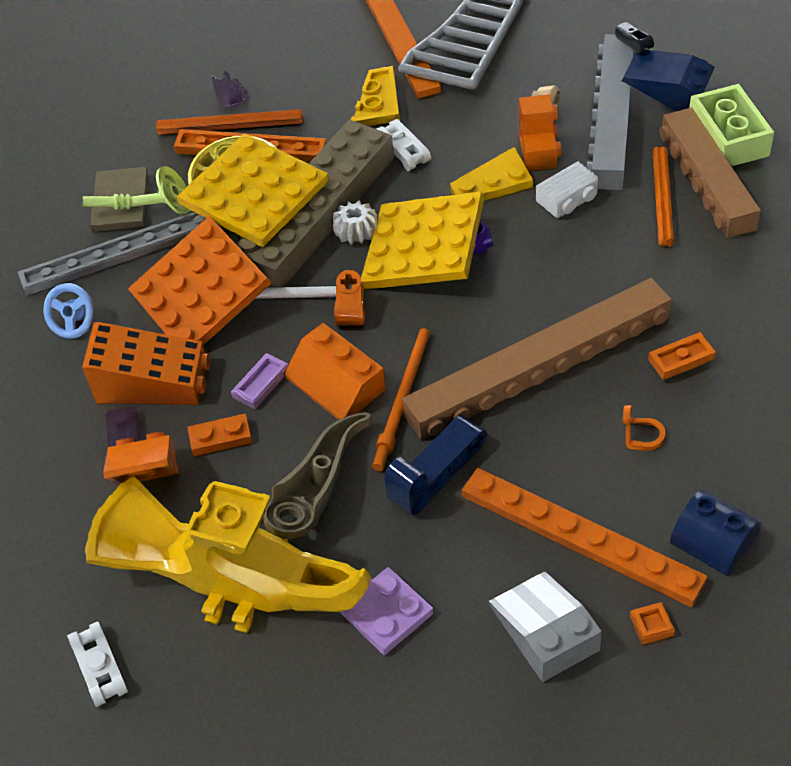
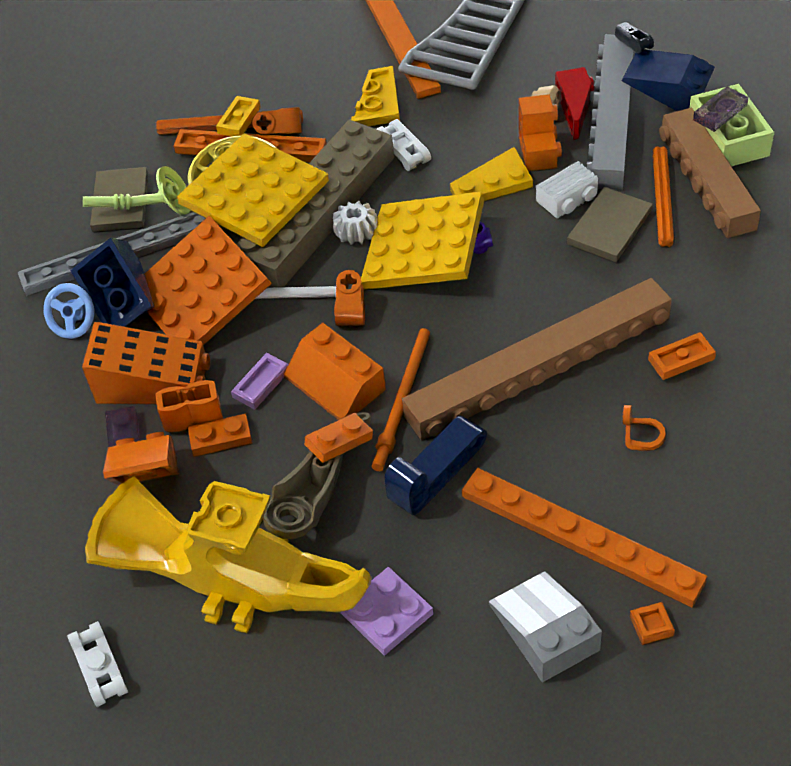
(115, 283): none -> dark blue slope
(188, 405): none -> orange brick
(228, 90): clear purple plate -> none
(238, 116): none -> yellow plate
(282, 121): none -> orange piece
(338, 437): none -> orange plate
(575, 95): none -> red slope
(609, 224): none -> dark tan tile
(714, 531): dark blue brick -> none
(720, 108): none -> plate

